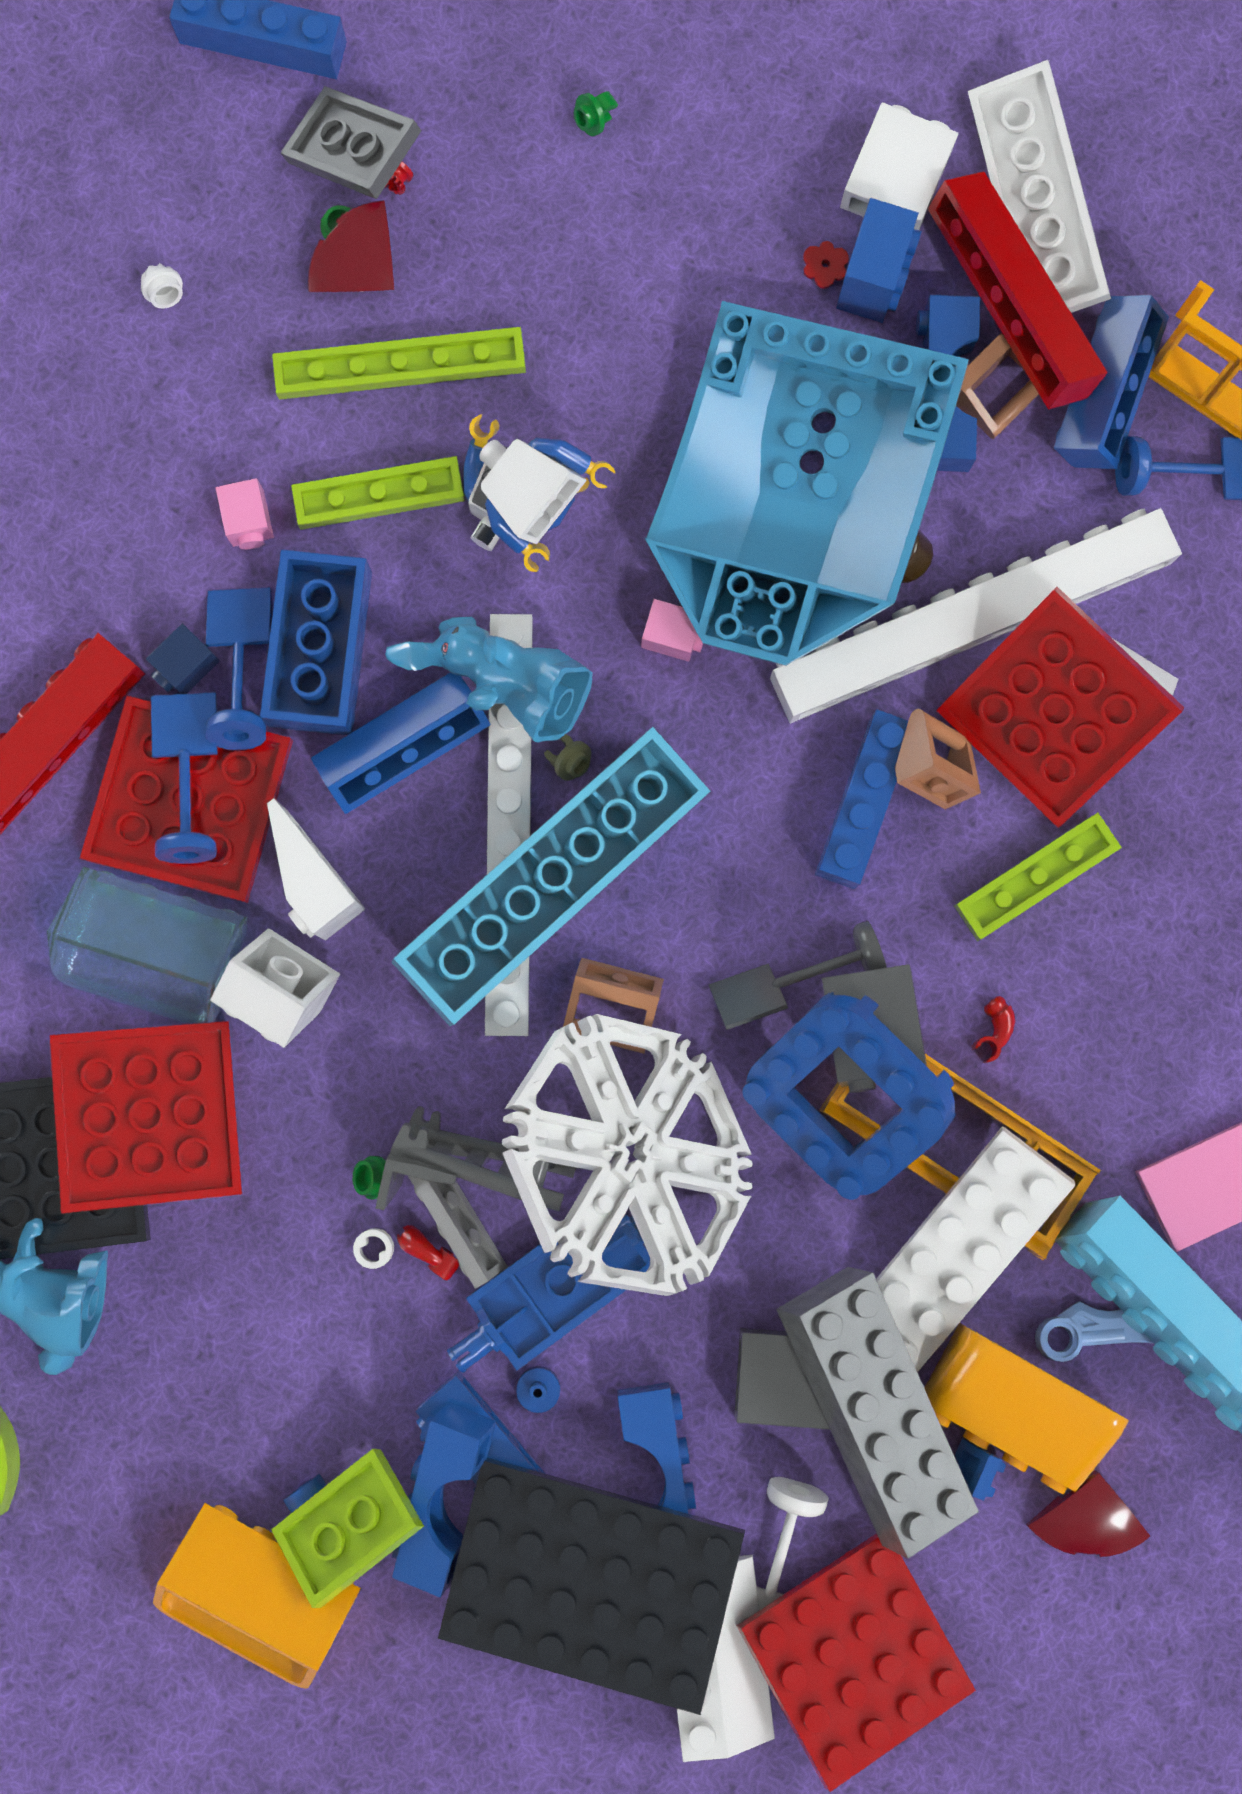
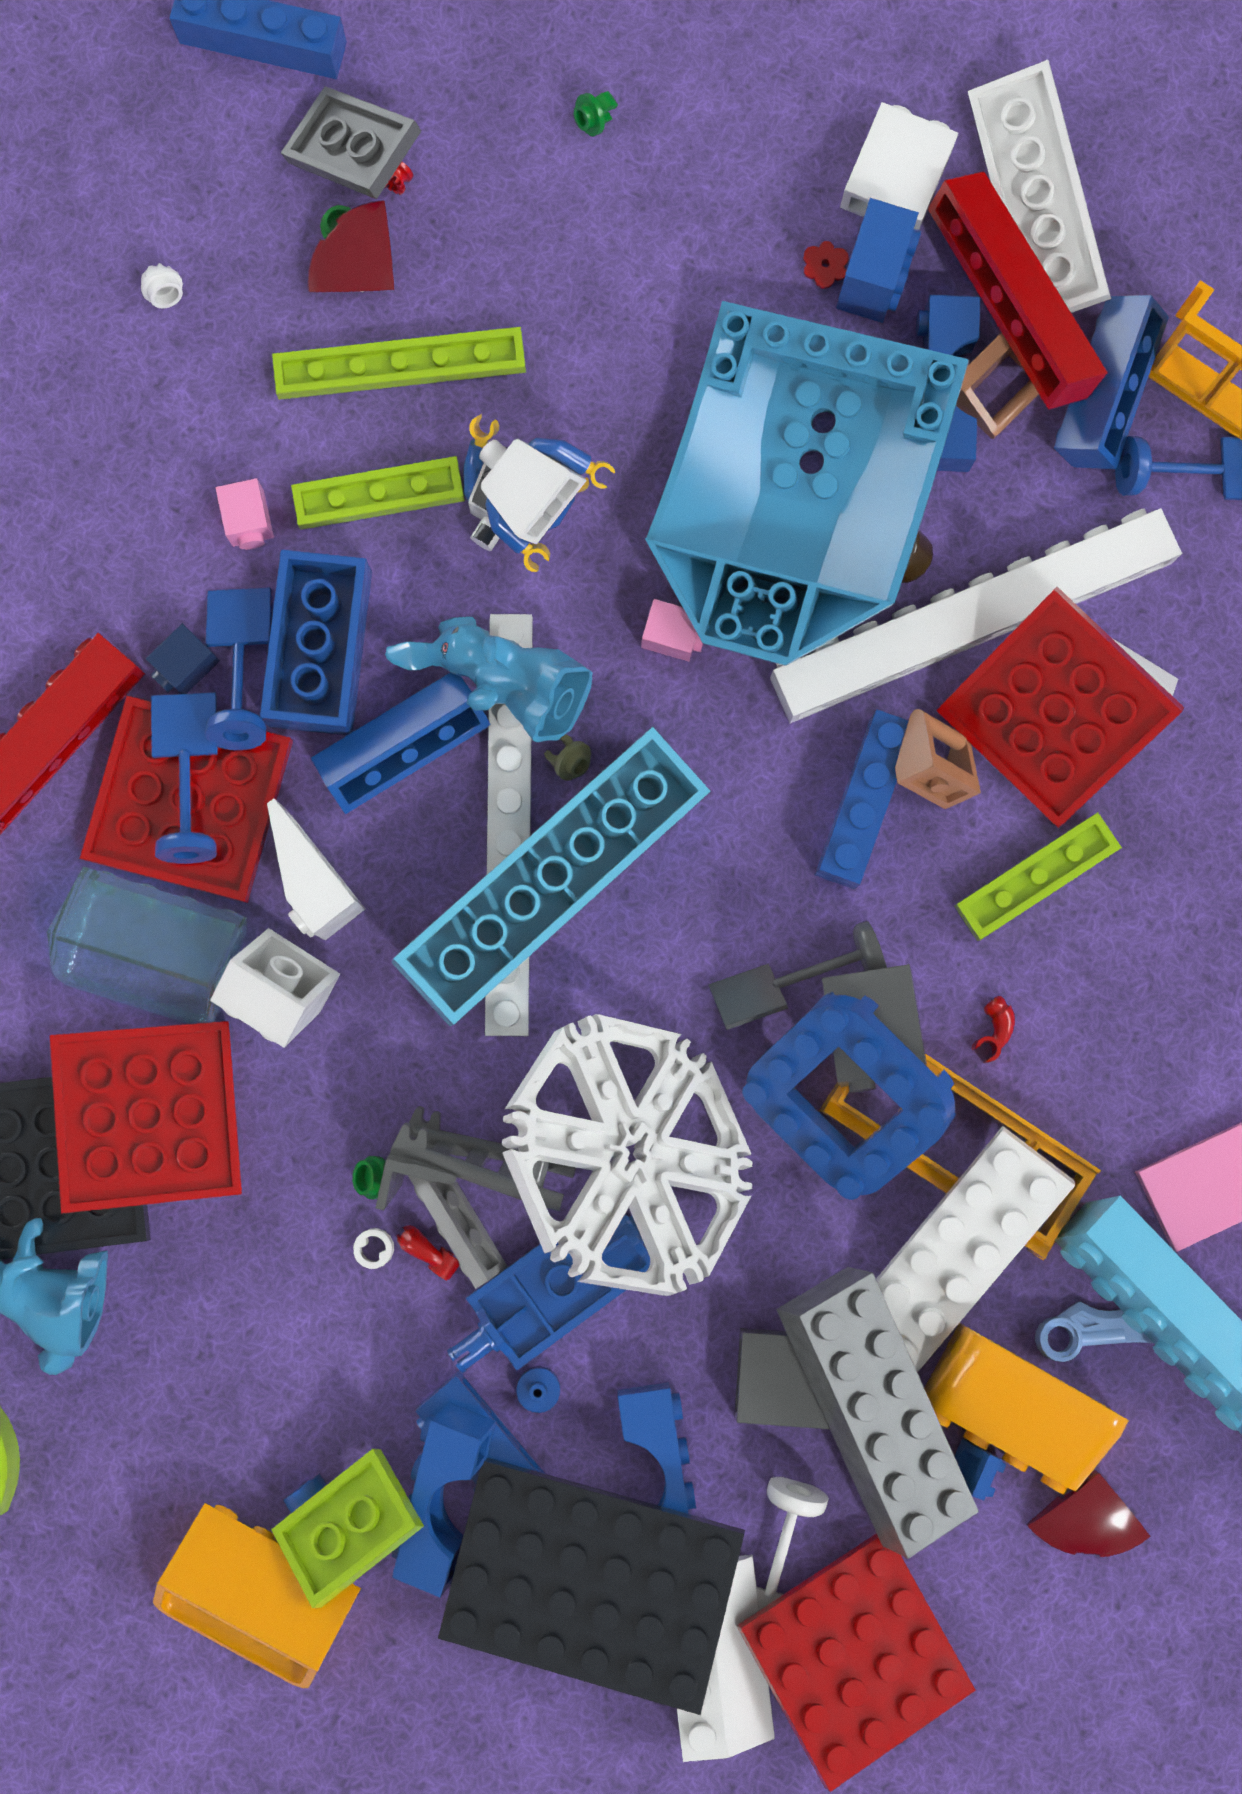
(617, 986): nougat tile -> none

